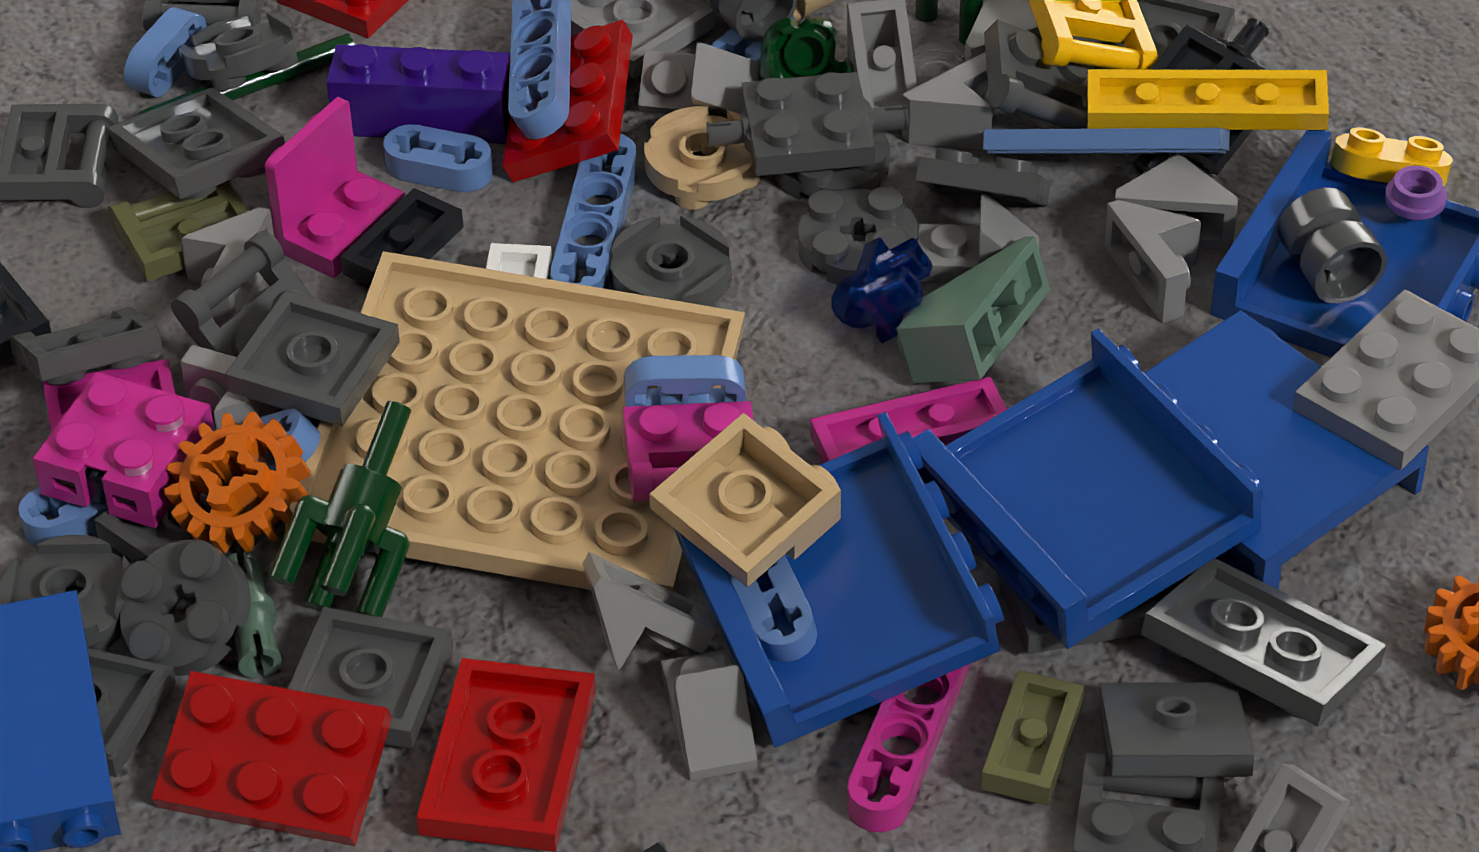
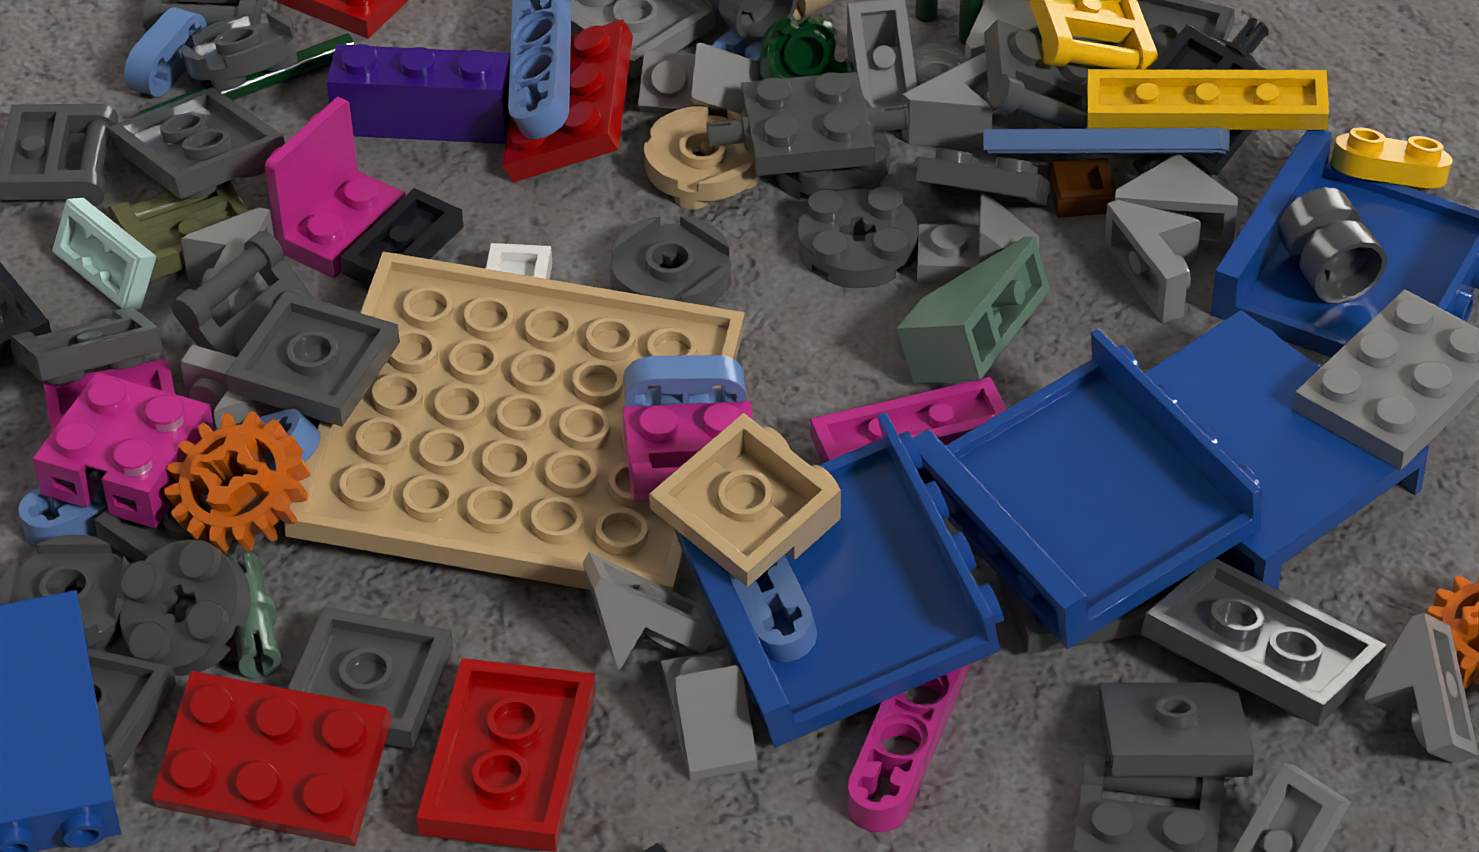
(104, 253): none -> light aqua plate
(354, 523): dark green plant -> none
(438, 158): medium blue beam -> none
(597, 220): medium blue beam -> none
(882, 287): clear blue hips -> none
(1032, 737): olive plate -> none
(1081, 187): none -> reddish brown tile
(1416, 193): medium lavender plate -> none
(1427, 673): none -> light grey slope

